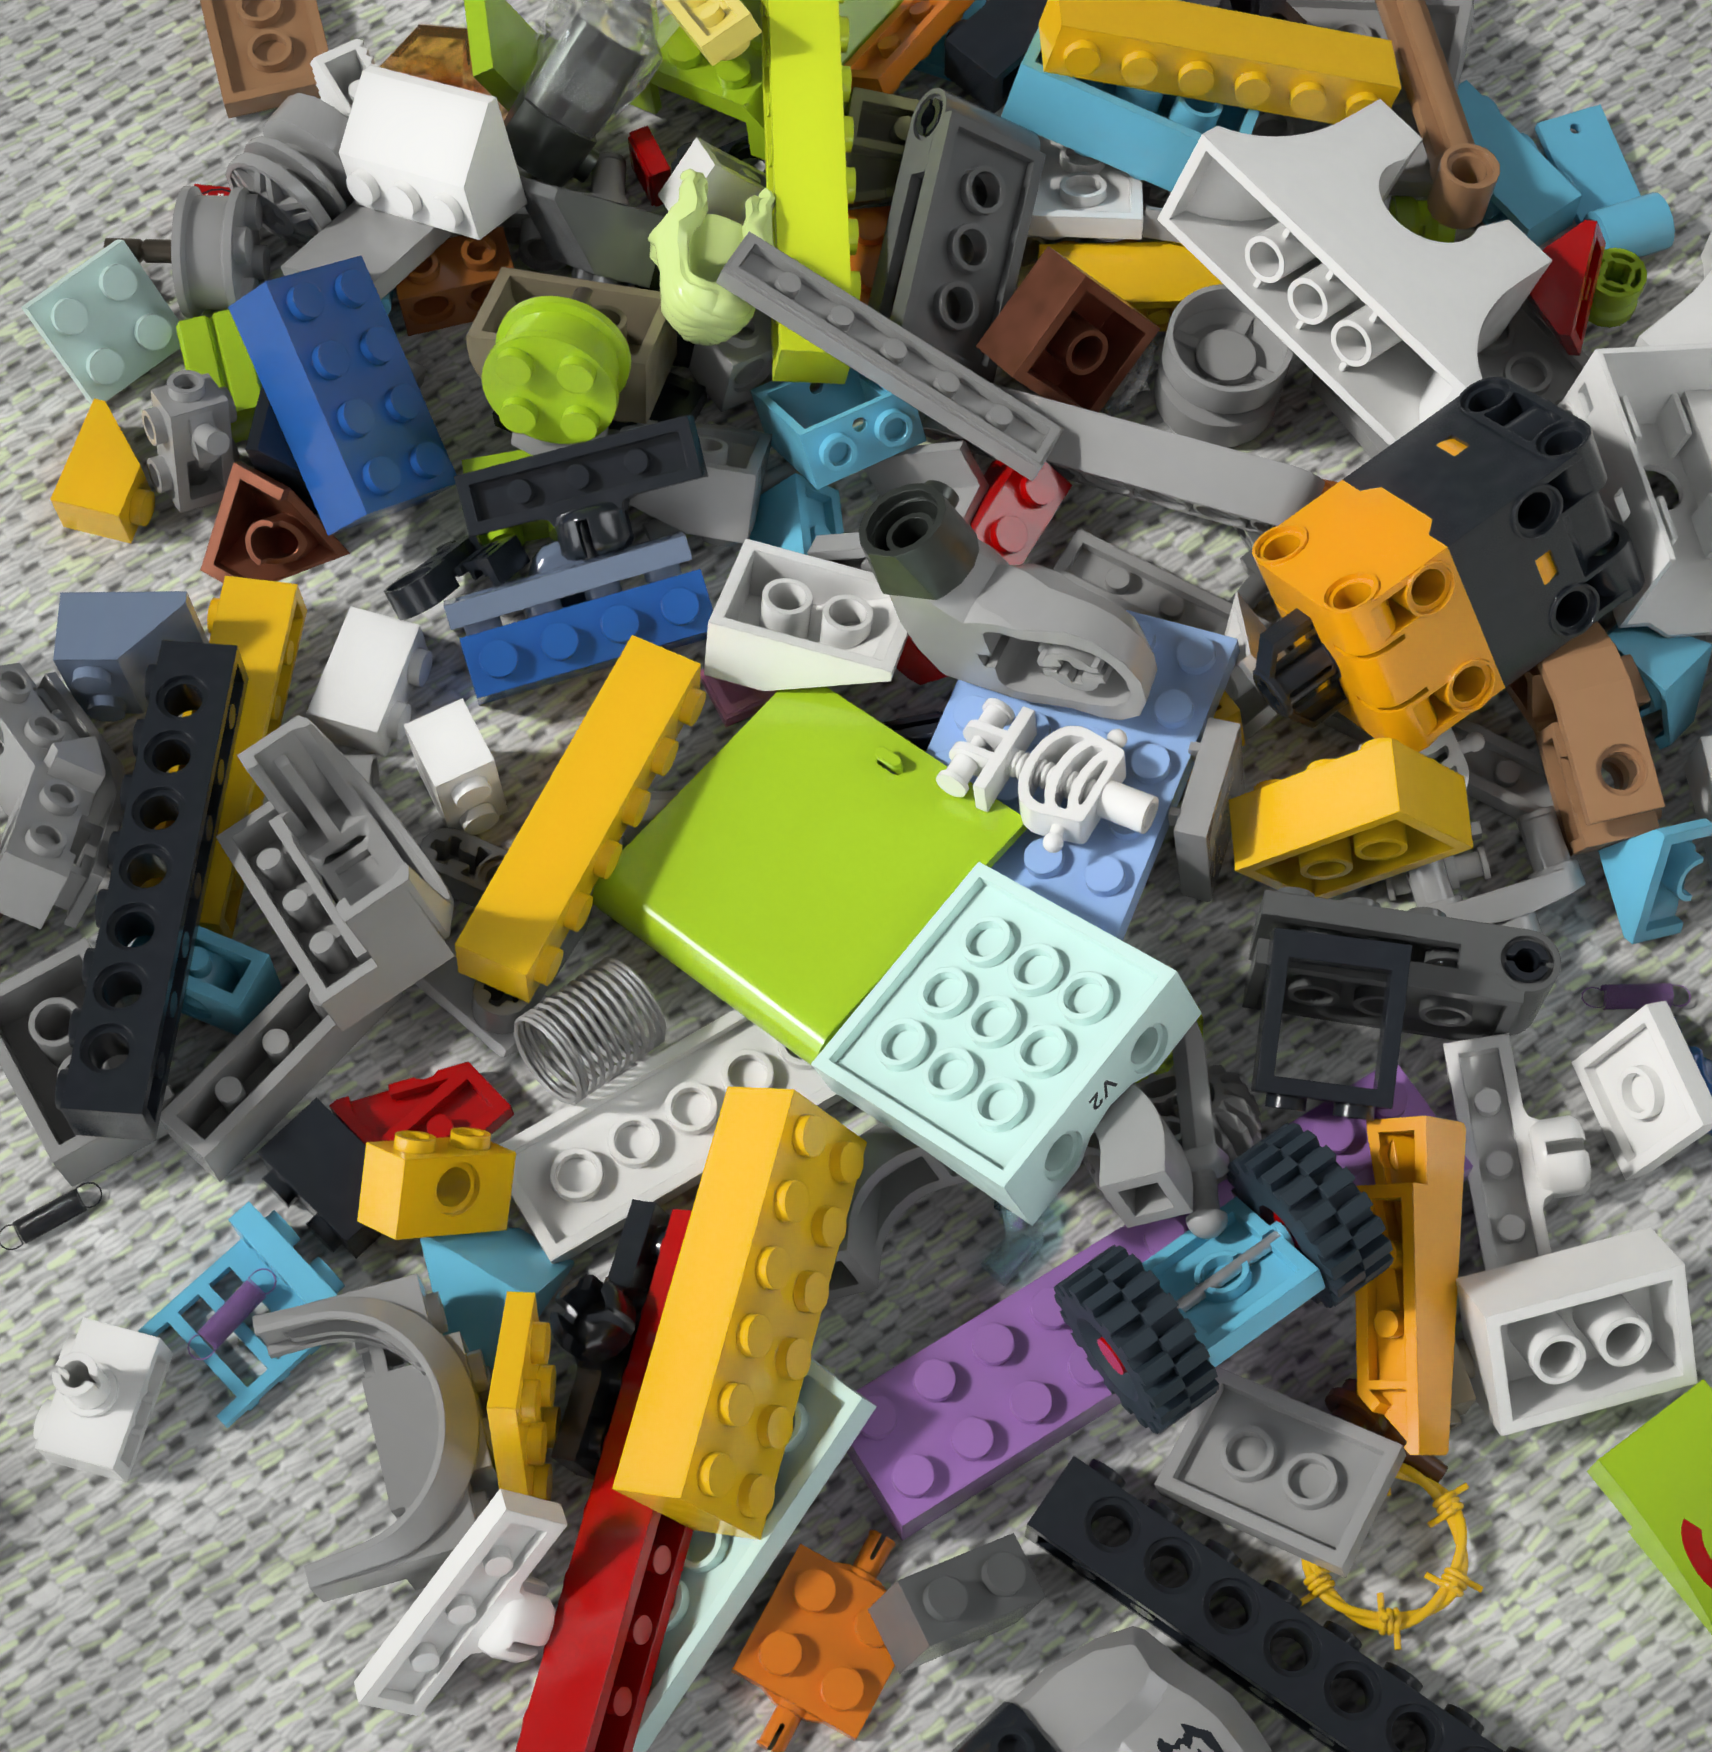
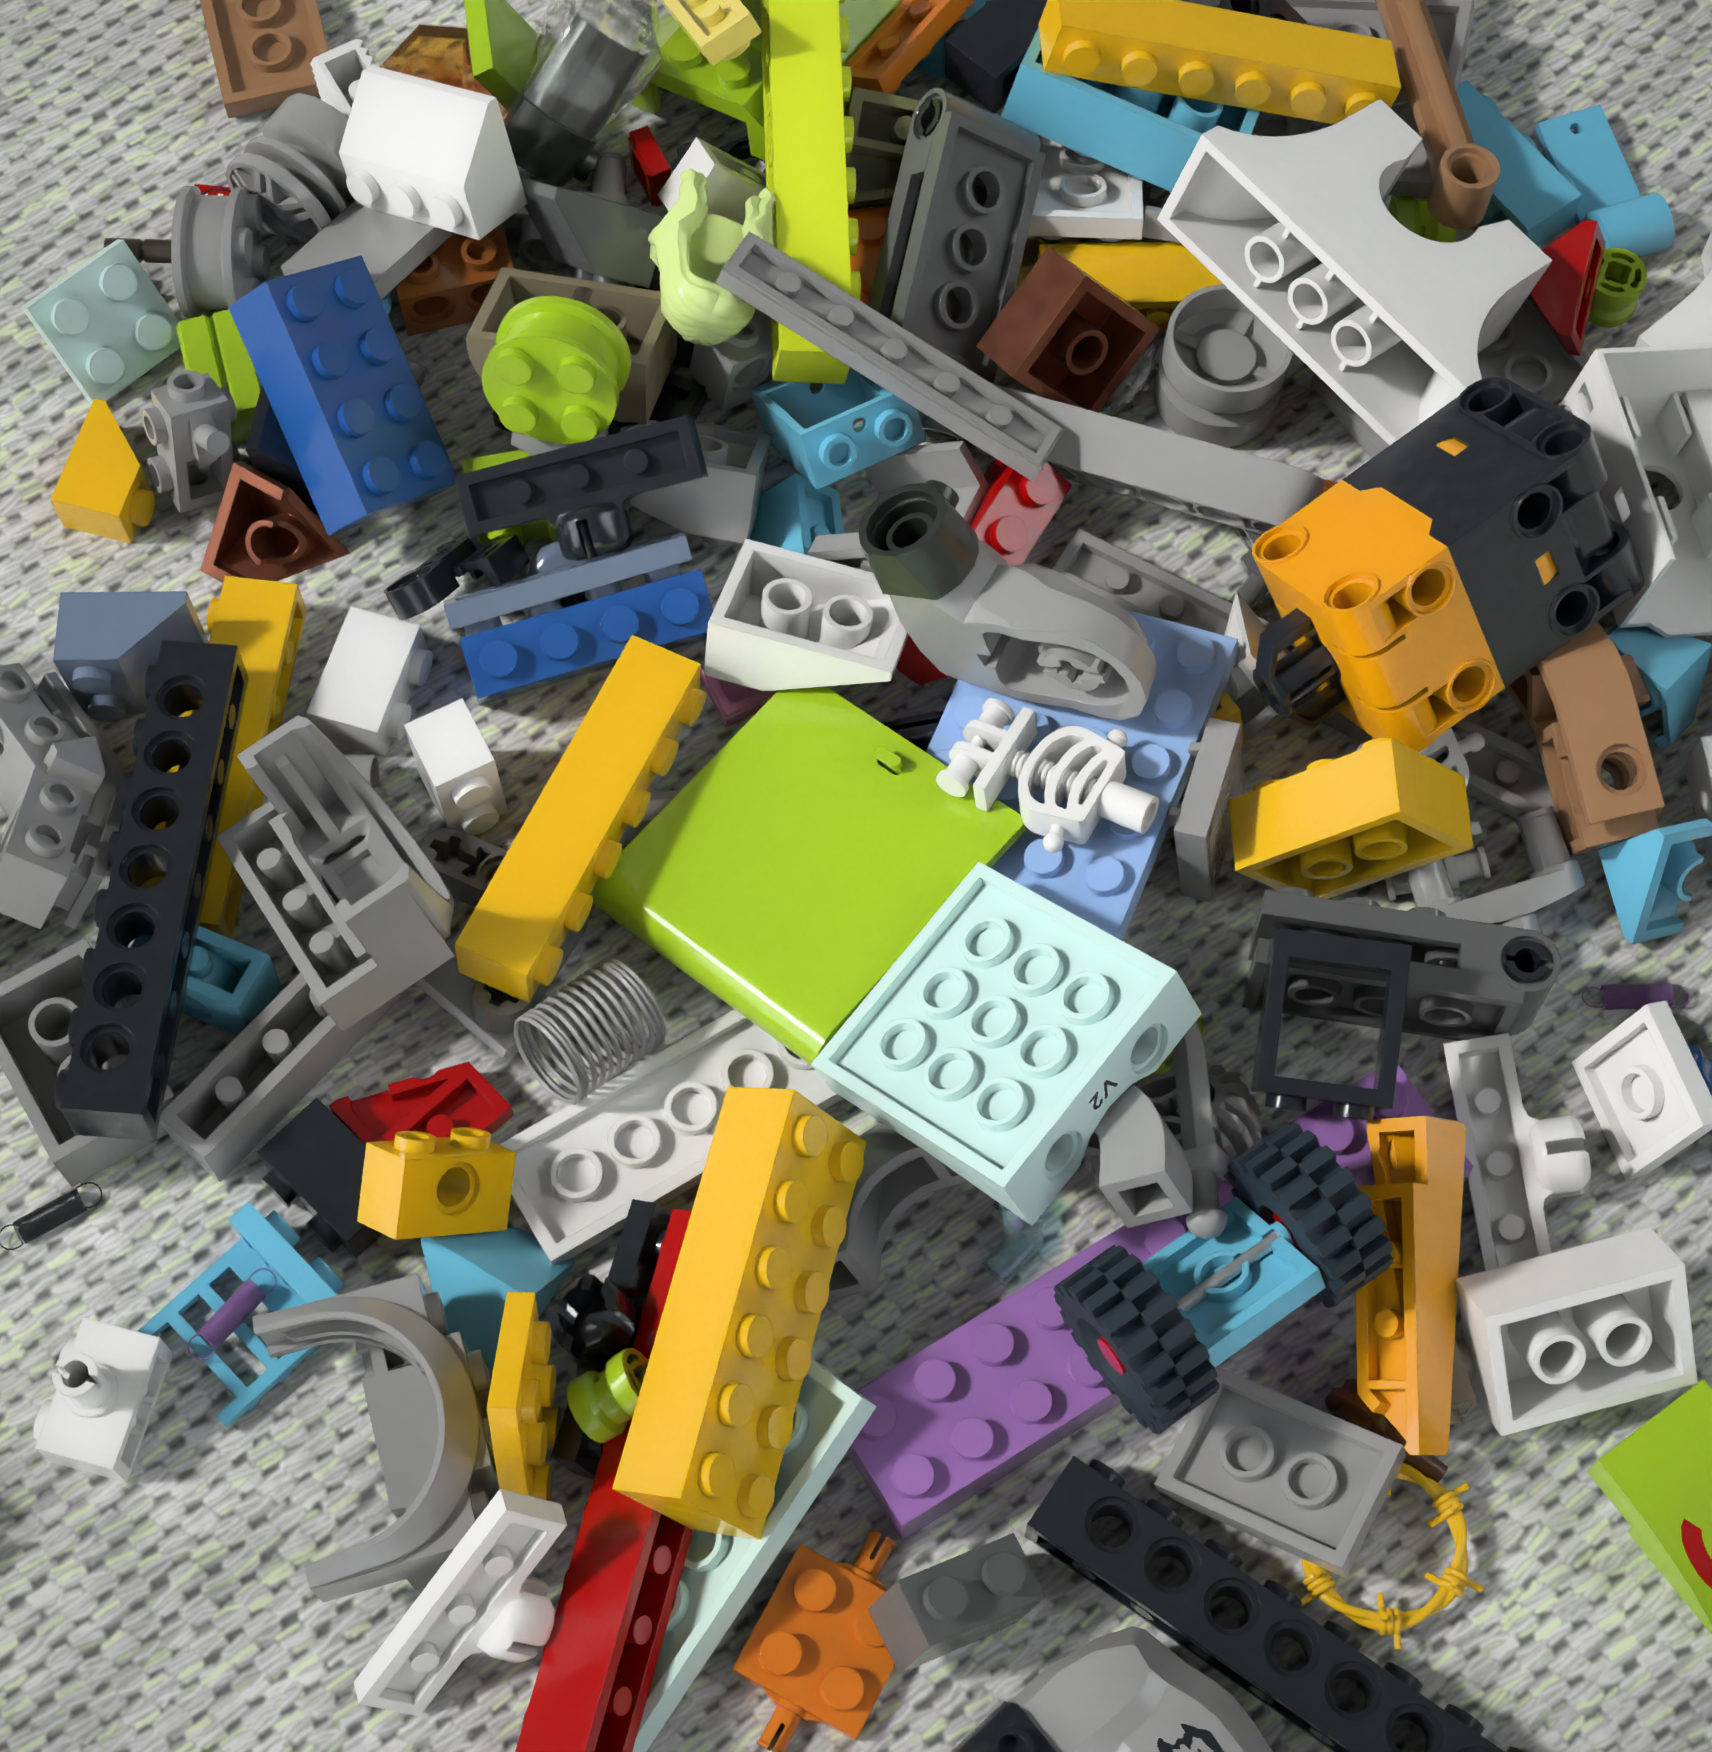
(608, 1399): none -> lime wheel

